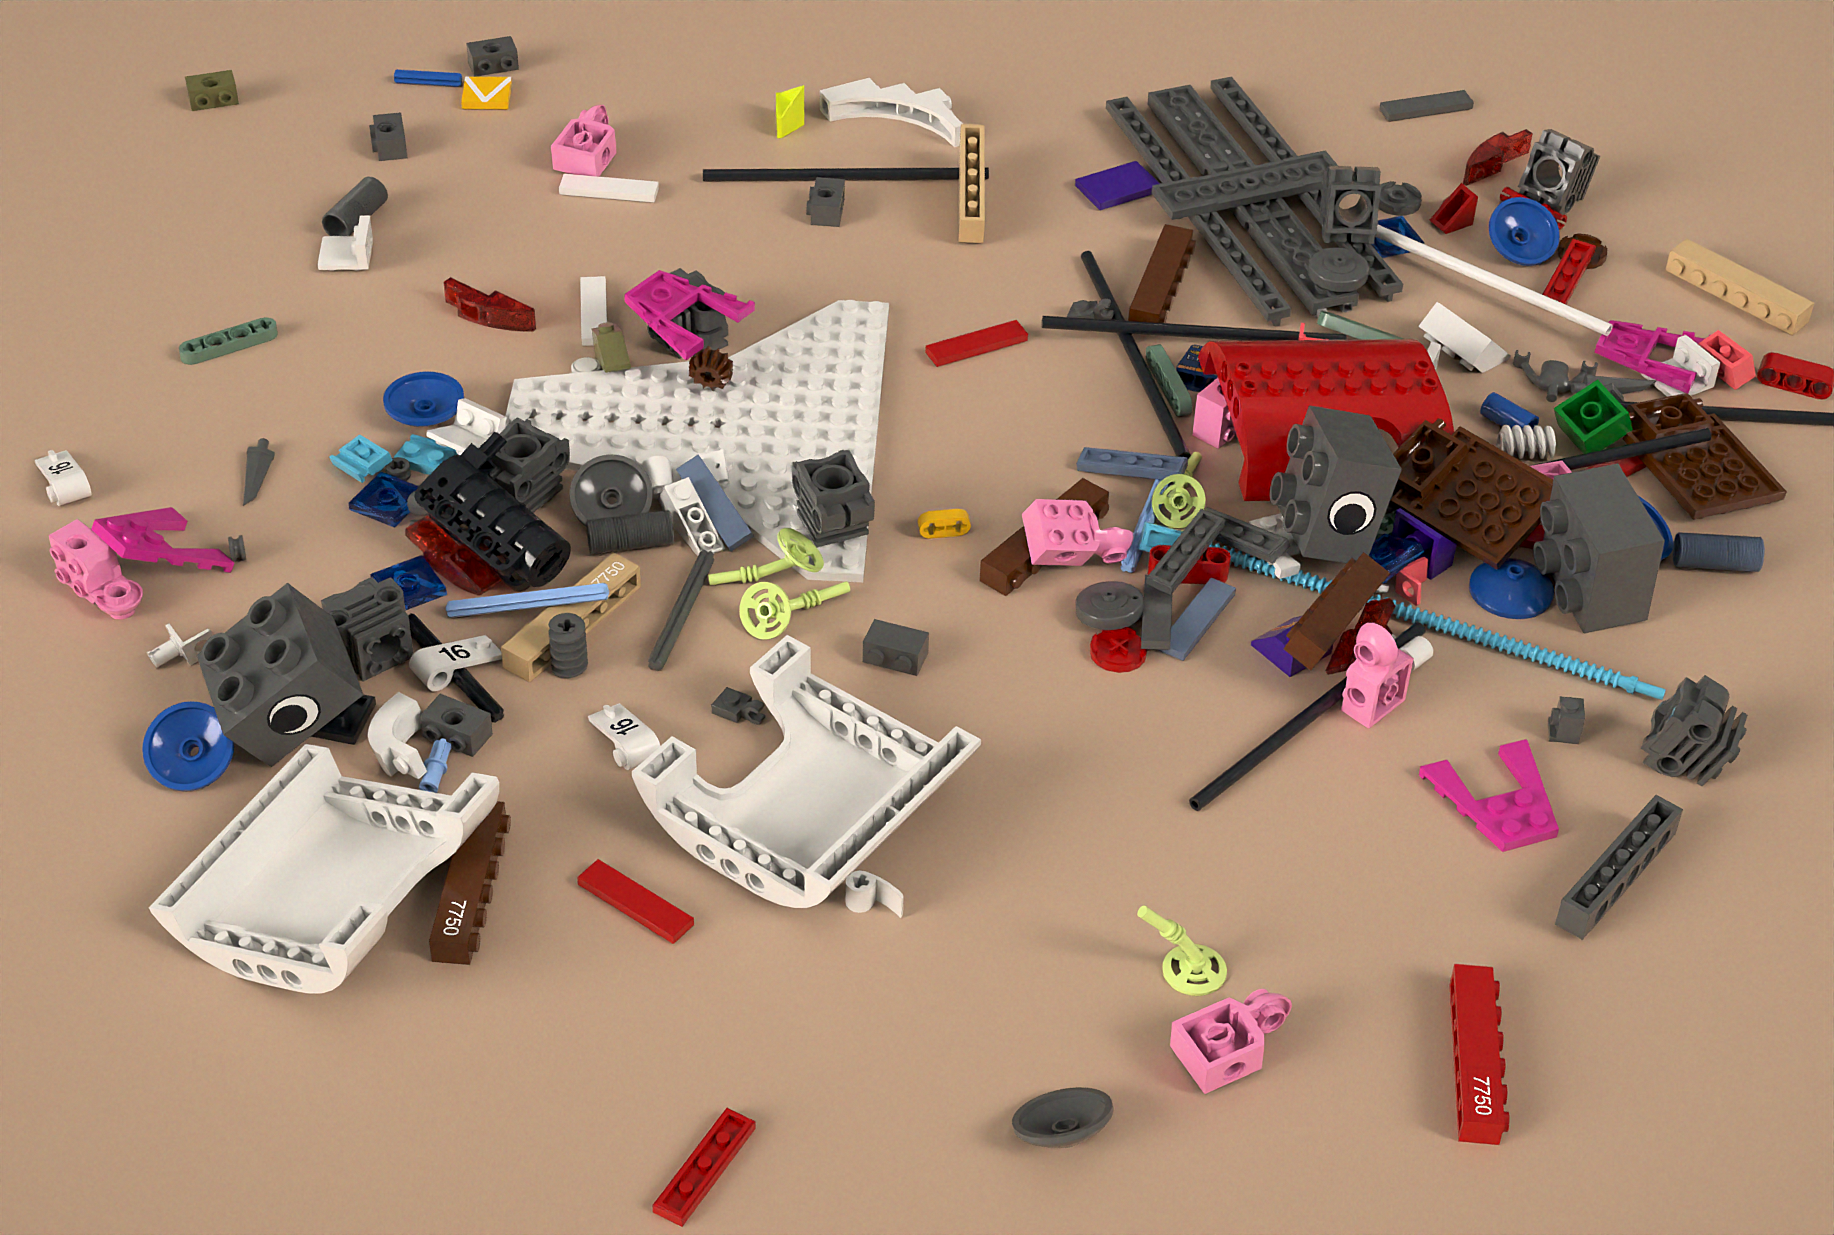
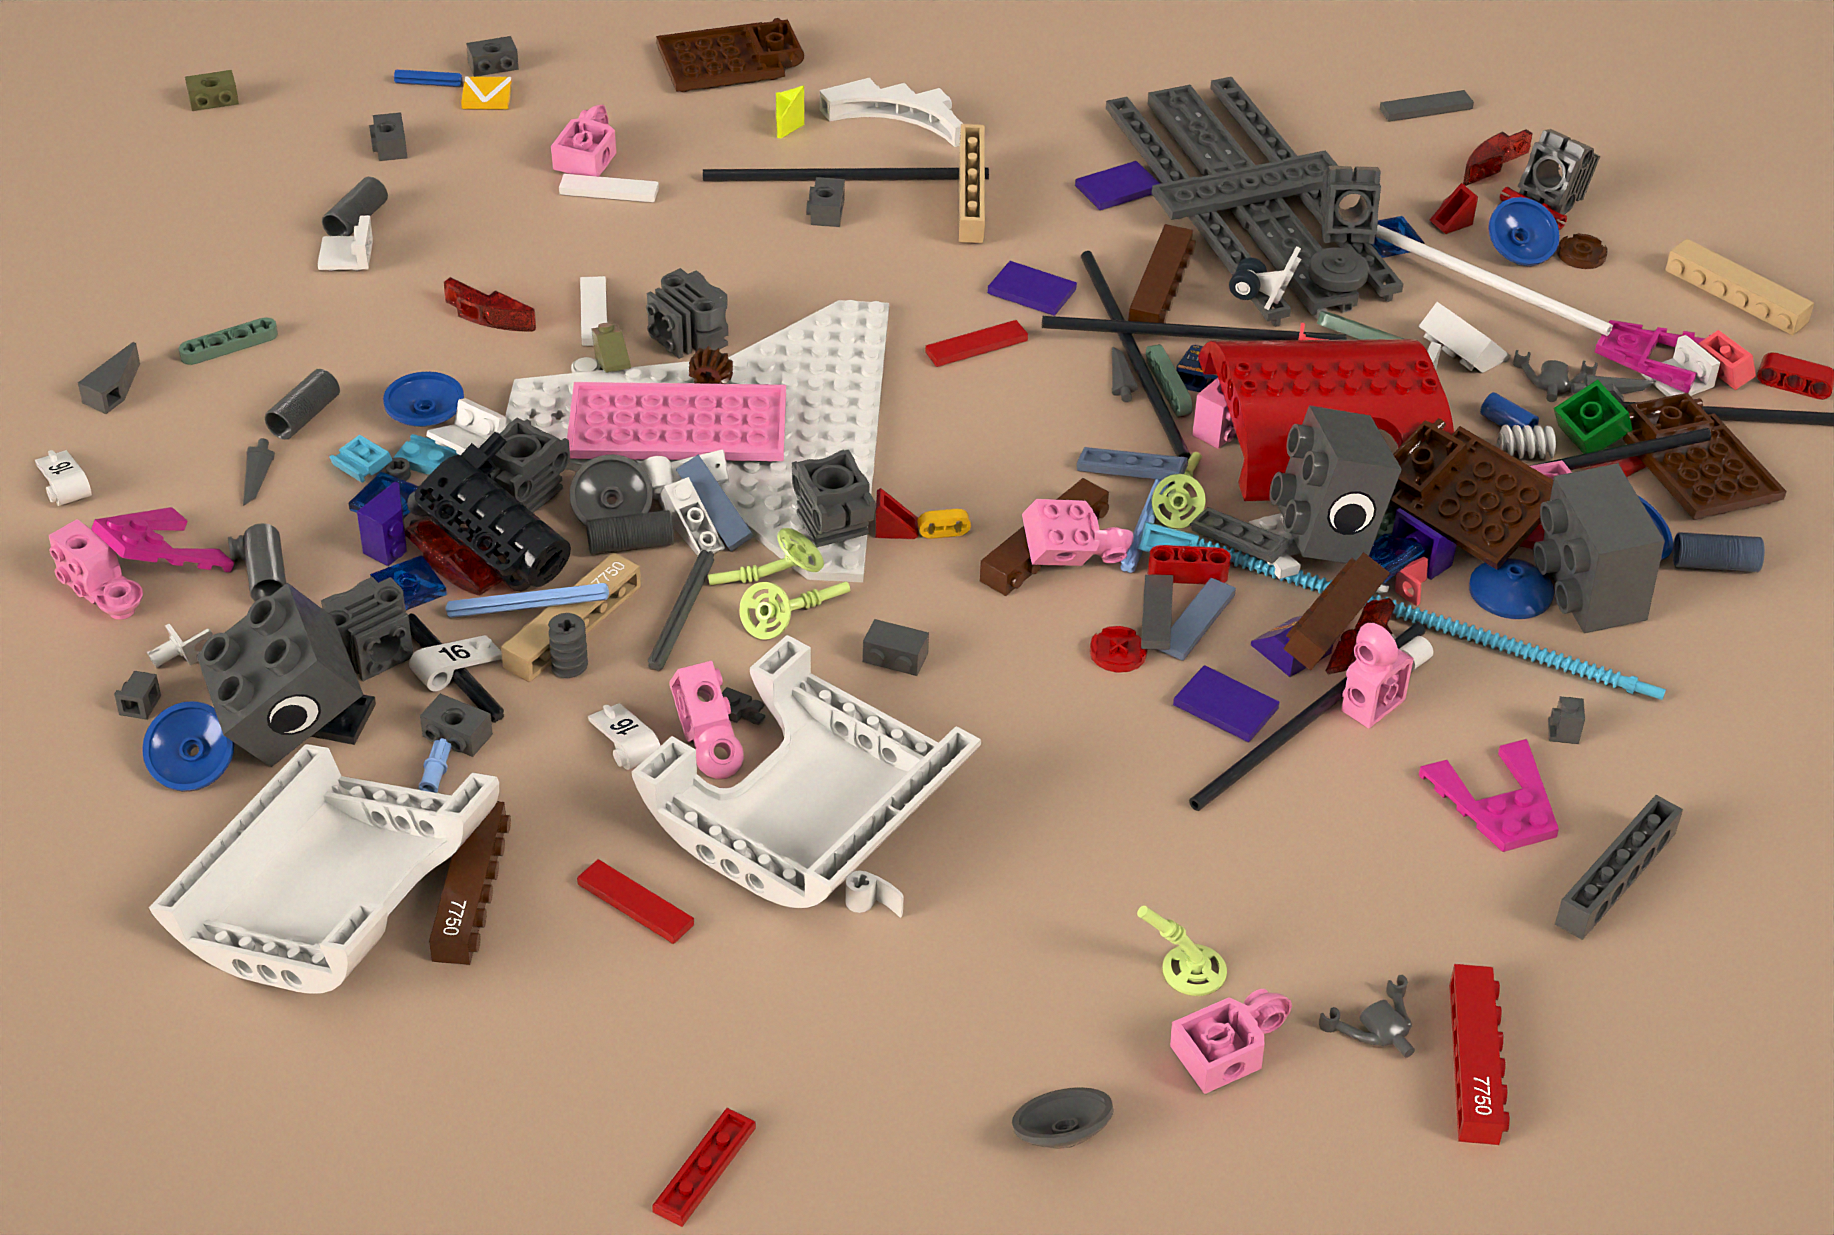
(111, 381): none -> dark grey slope
(138, 695): none -> dark grey brick
(266, 563): none -> dark grey piece
(302, 404): none -> dark grey piece
(383, 526): none -> dark purple slope
(390, 731): white arch -> none
(667, 295): dark pink wing -> none
(677, 420): none -> bright pink plate
(706, 721): none -> bright pink brick
(730, 54): none -> reddish brown plate
(894, 519): none -> red slope
(1032, 288): none -> dark purple tile
(1091, 309): dark grey plate -> none
(1109, 605): dark grey wheel -> none
(1122, 377): none -> dark grey bar
(1185, 552): dark grey tile -> none
(1226, 703): none -> dark purple tile
(1253, 277): none -> plate
(1382, 1021): none -> dark grey piece
(1399, 199): dark grey tile -> none
(1569, 271): red tile -> none
(1694, 731): dark grey piece -> none

